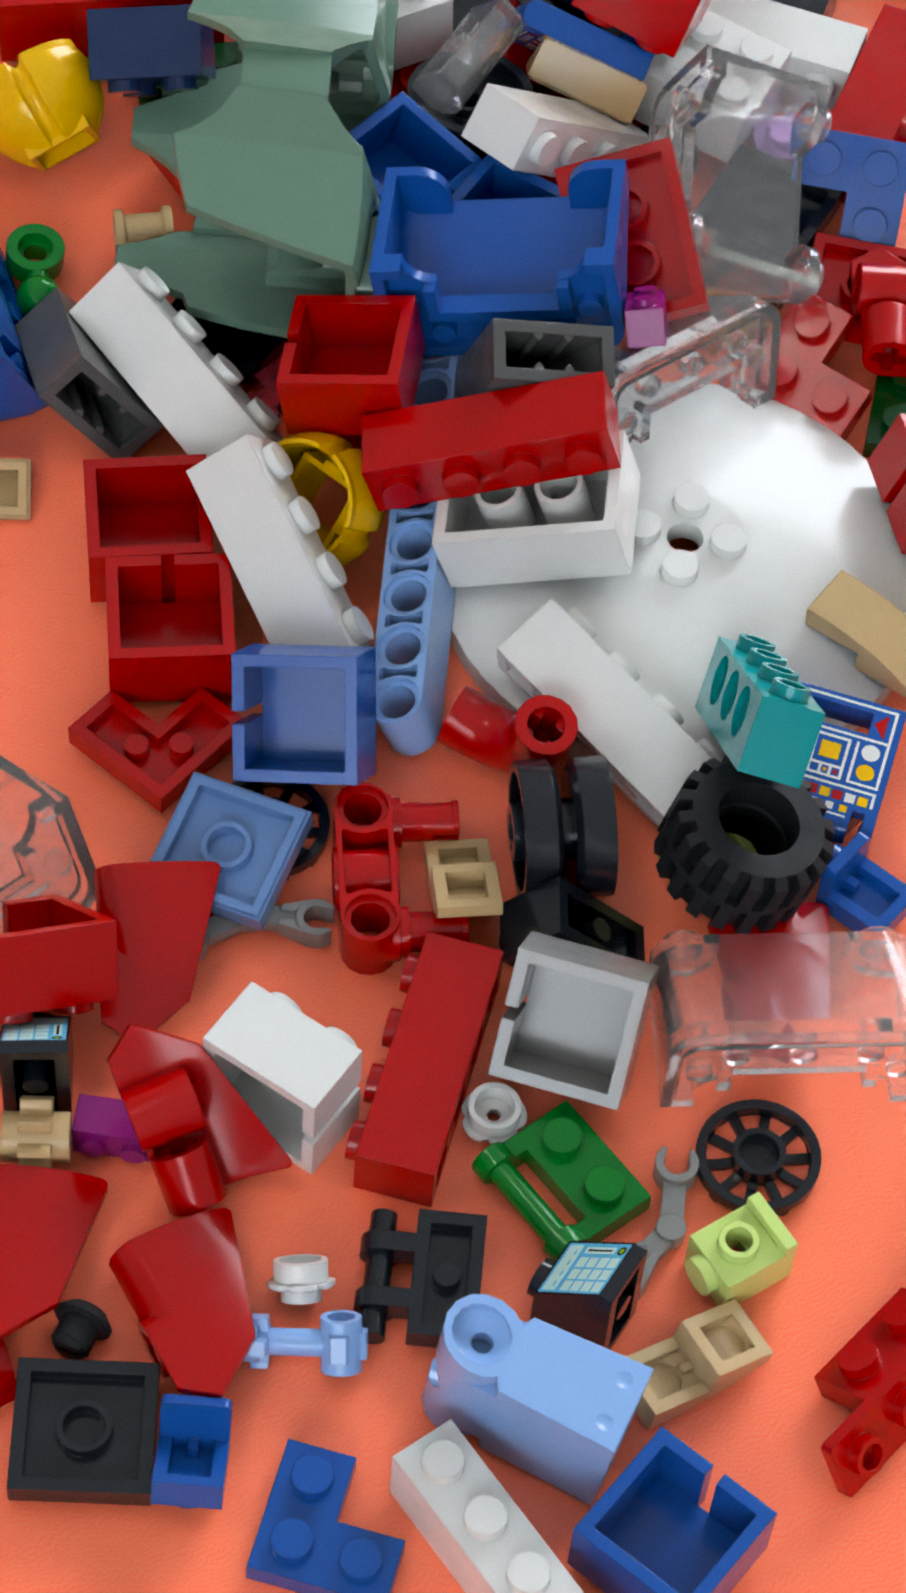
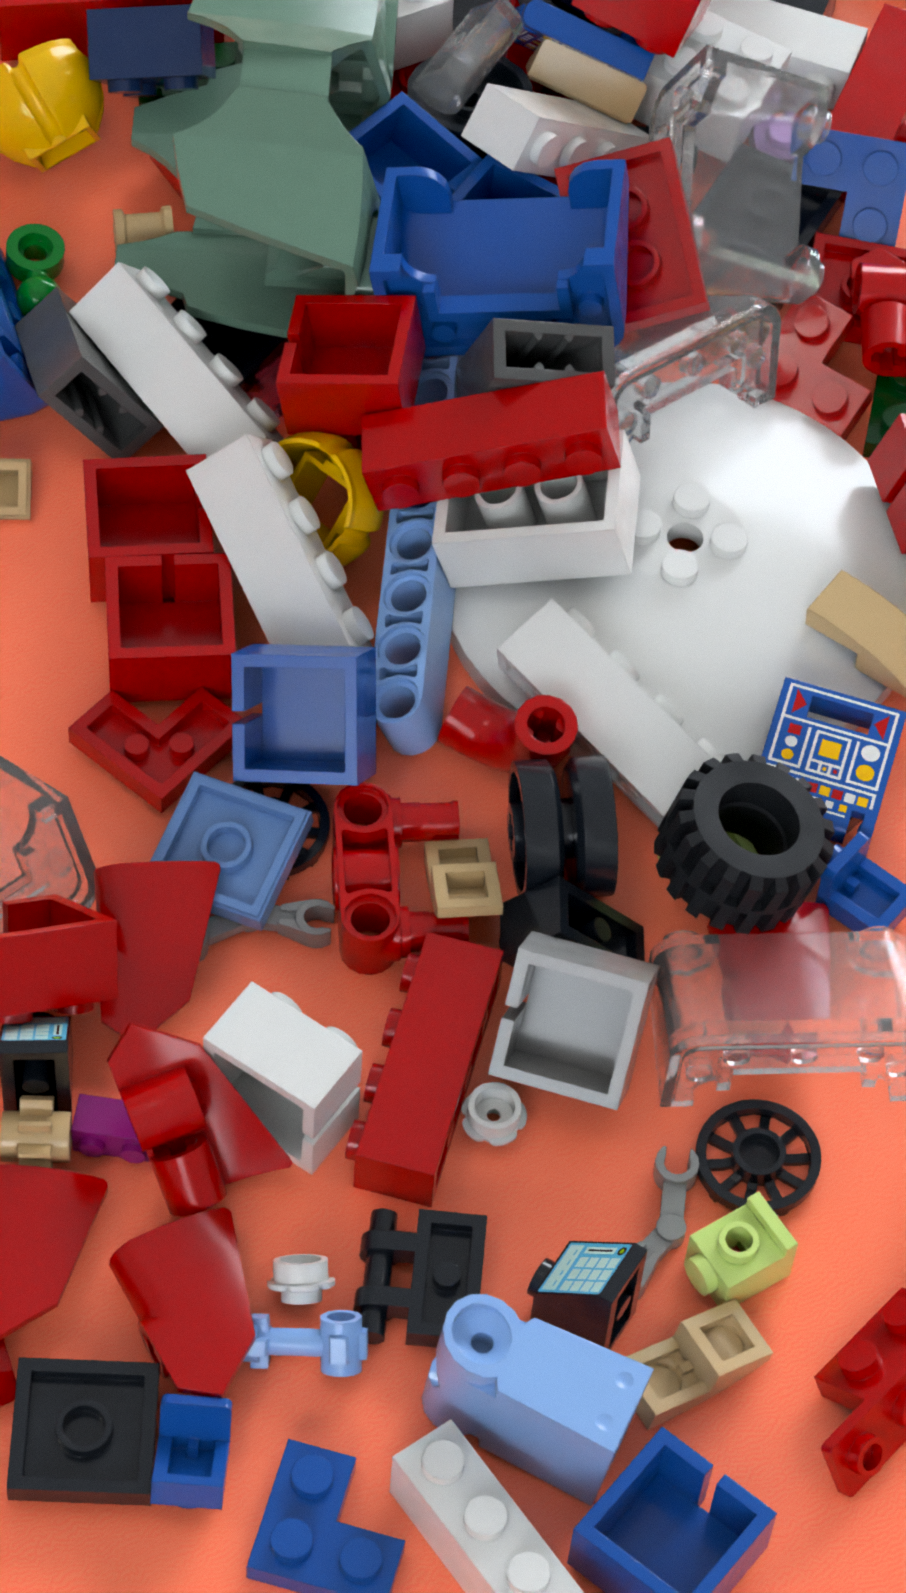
(79, 1328): black piece -> none
(575, 1170): green plate -> none
(646, 317): magenta piece -> none
(759, 710): teal brick -> none

